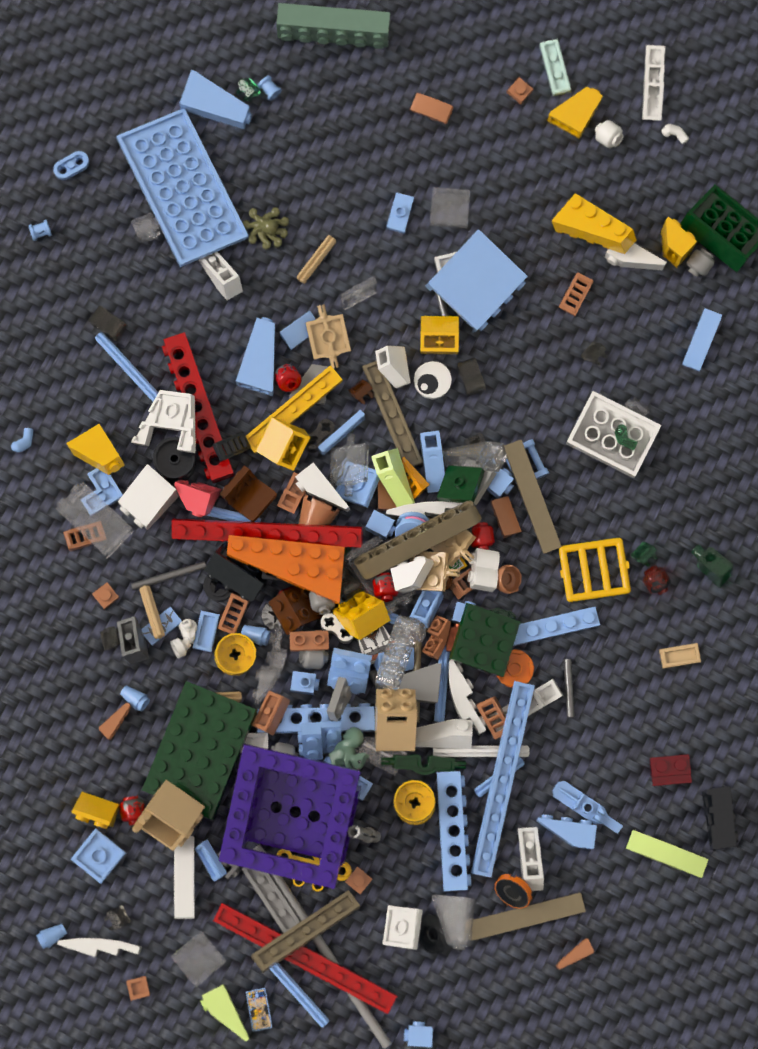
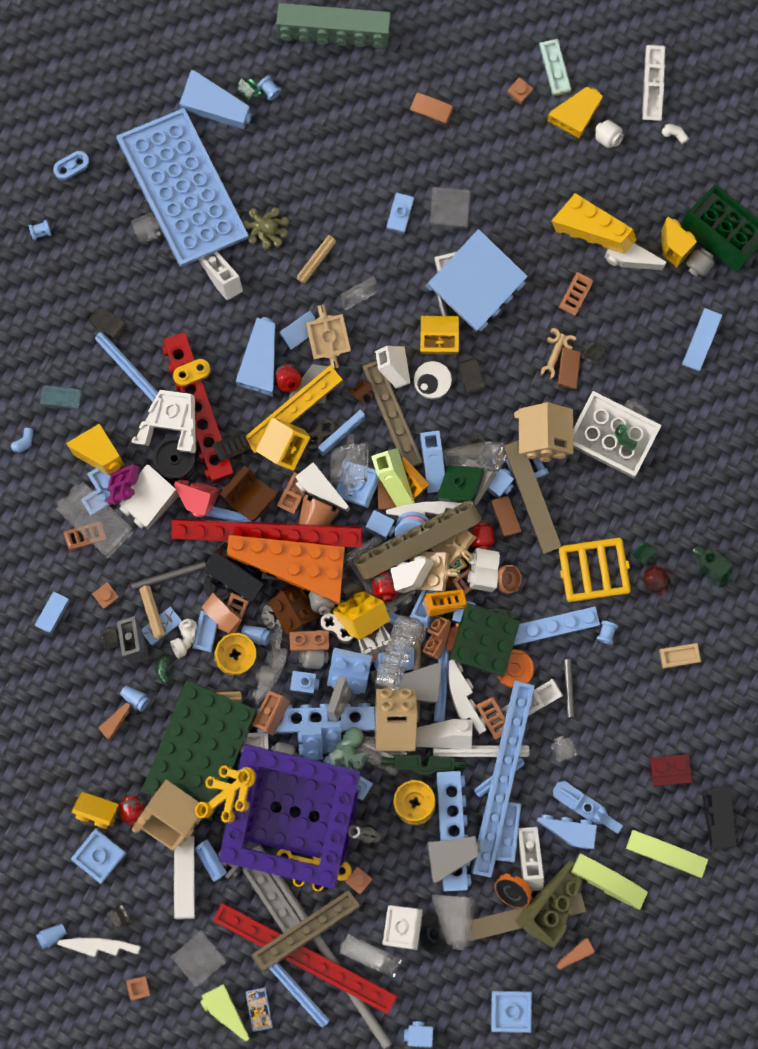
(52, 612): none -> light blue slope
(60, 397): none -> clear light blue plate
(121, 483): none -> magenta plate
(161, 667): none -> clear green arm
(191, 372): none -> yellow plate
(205, 809): none -> yellow plant
(221, 613): none -> nougat slope
(370, 955): none -> clear slope
(438, 609): none -> light orange slope
(451, 855): none -> light grey slope
(509, 834): none -> light blue tile
(511, 1011): none -> light blue plate
(545, 431): none -> tan container
(548, 912): none -> olive wedge
(561, 341): none -> tan bar
(563, 749): none -> clear brick
(568, 368): none -> nougat slope
(607, 632): none -> light blue bush
(609, 881): none -> yellowish green slope

